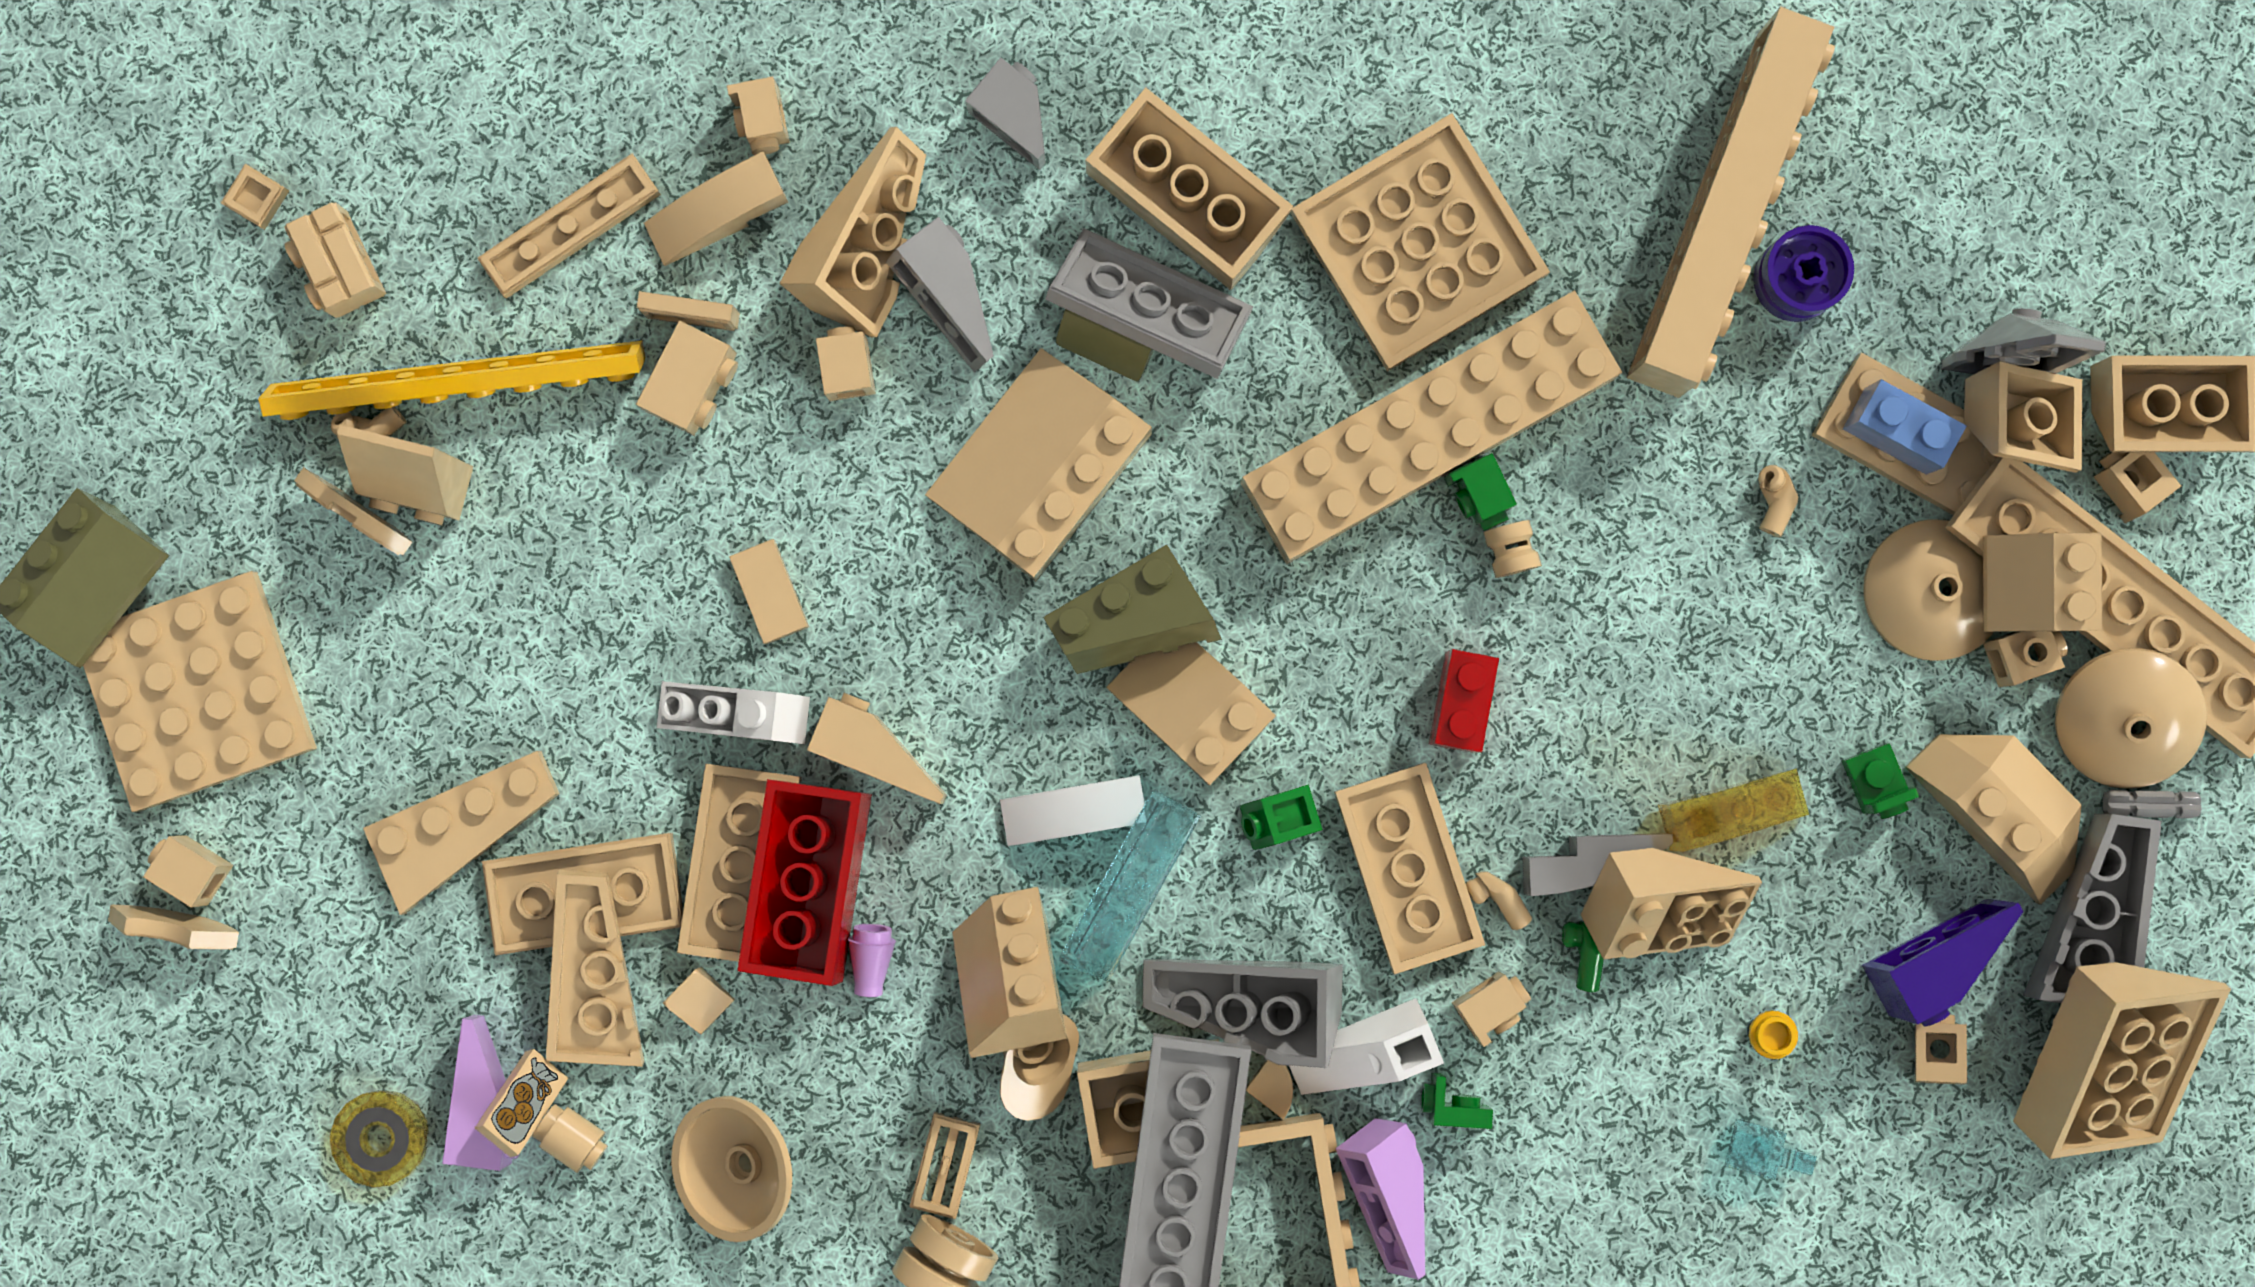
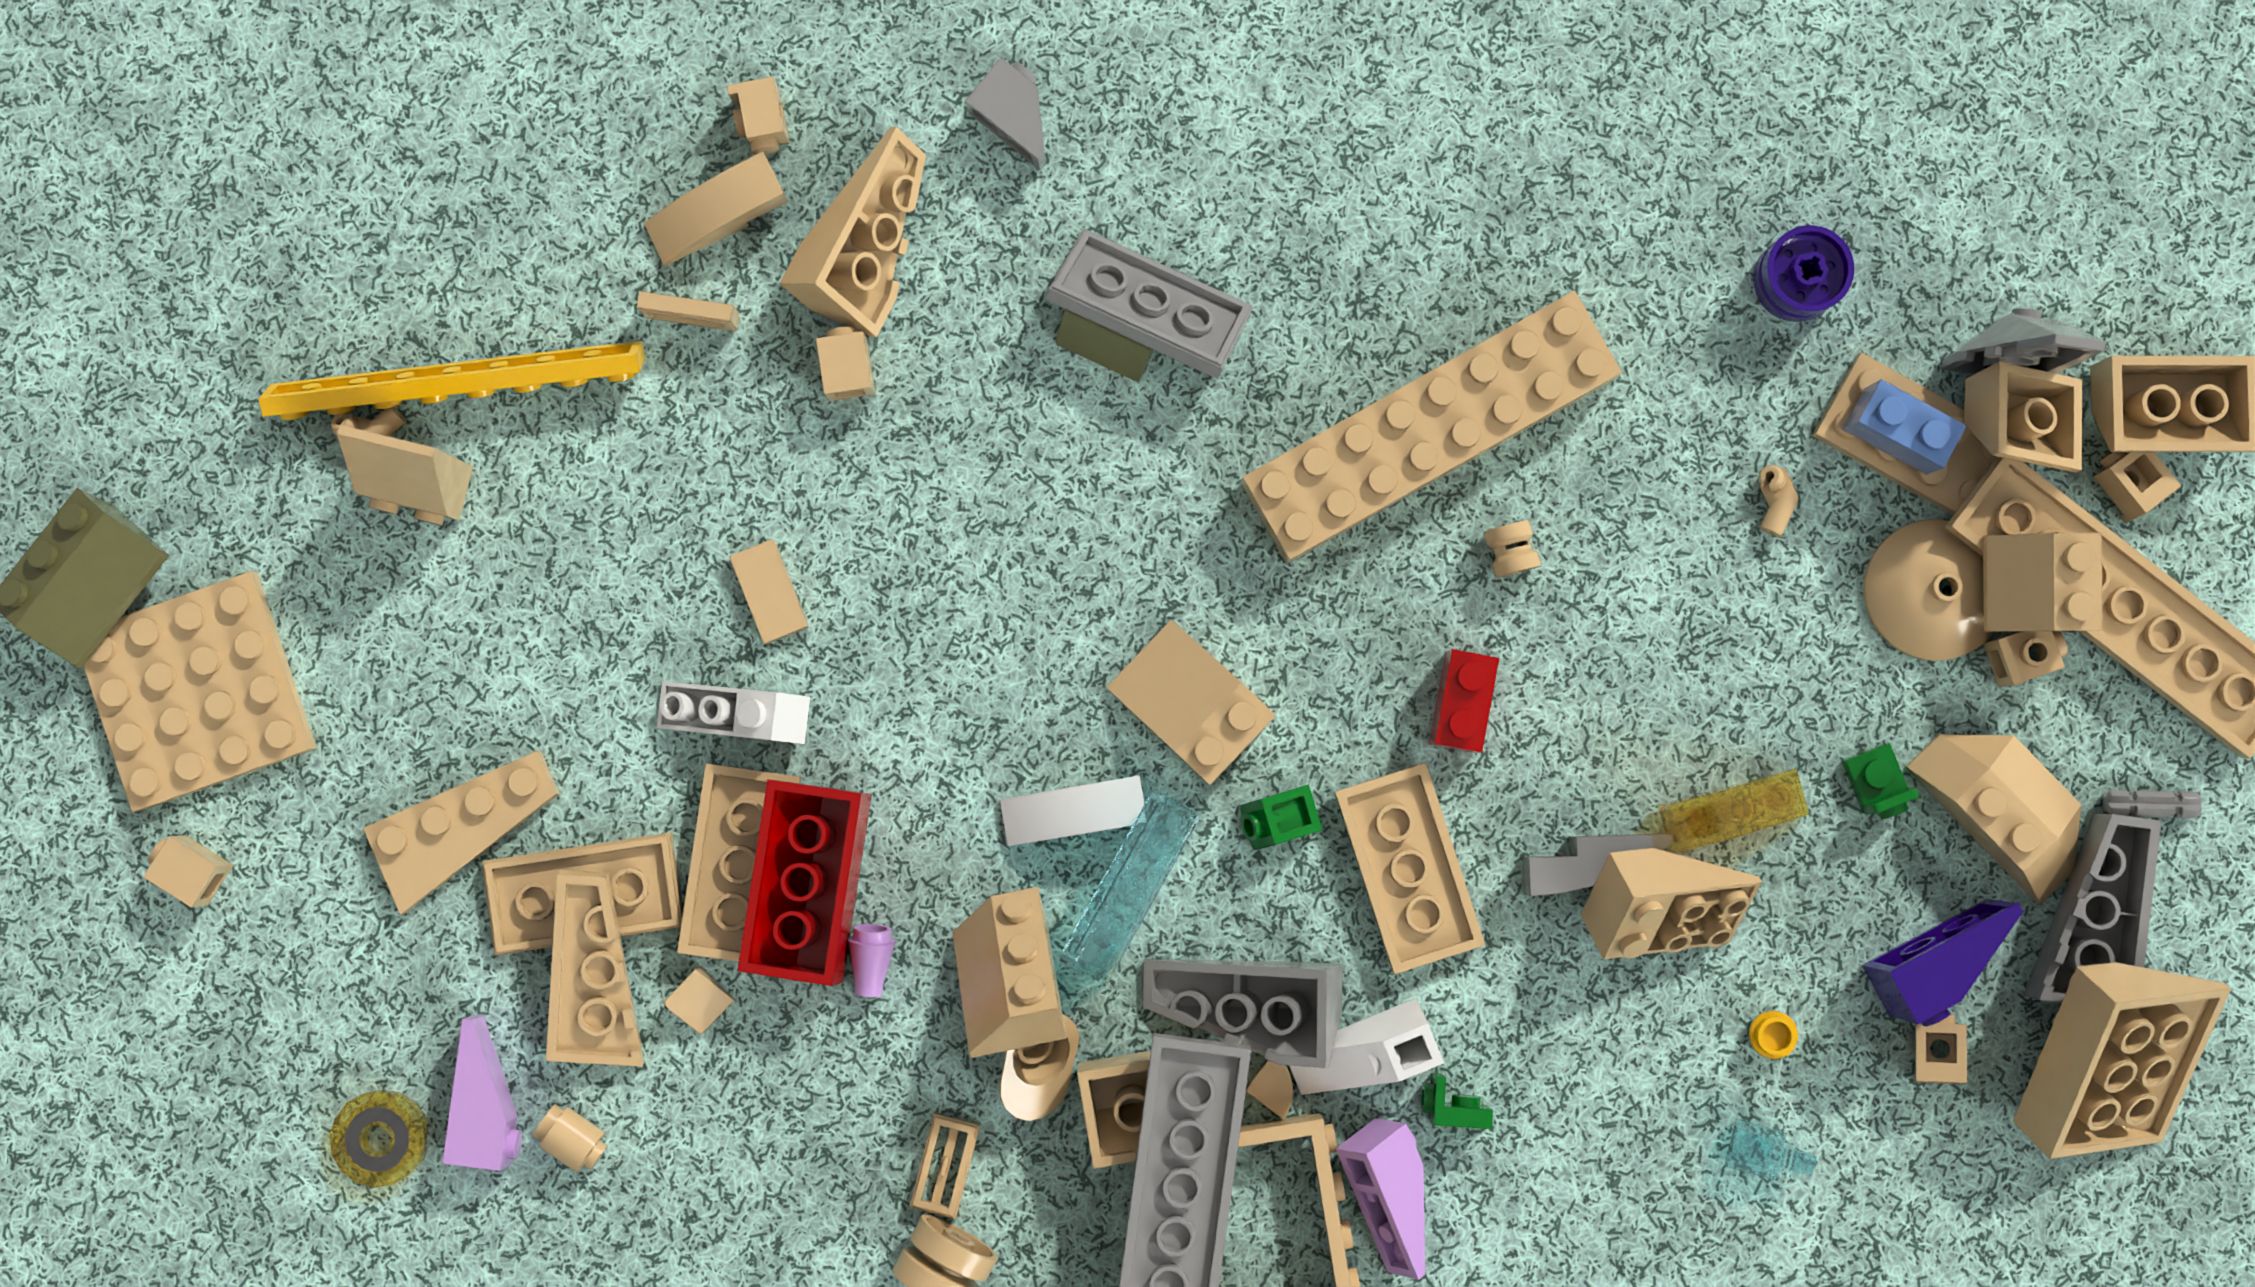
(173, 926): tan tile -> none
(255, 196): tan tile -> none
(333, 260): tan brick -> none
(361, 518): tan tile -> none
(521, 1103): tile -> none
(569, 226): tan tile -> none
(688, 379): tan brick -> none
(731, 1168): tan dish -> none
(866, 744): tan slope -> none
(943, 283): light grey slope -> none
(1039, 463): tan slope -> none
(1133, 615): olive wedge -> none
(1187, 188): tan slope -> none
(1419, 242): tan plate -> none
(1482, 492): green brick -> none
(1492, 1006): tan brick -> none
(1503, 894): tan arm -> none
(1590, 958): green arm -> none
(1731, 203): tan brick -> none
(2112, 695): tan dish -> none

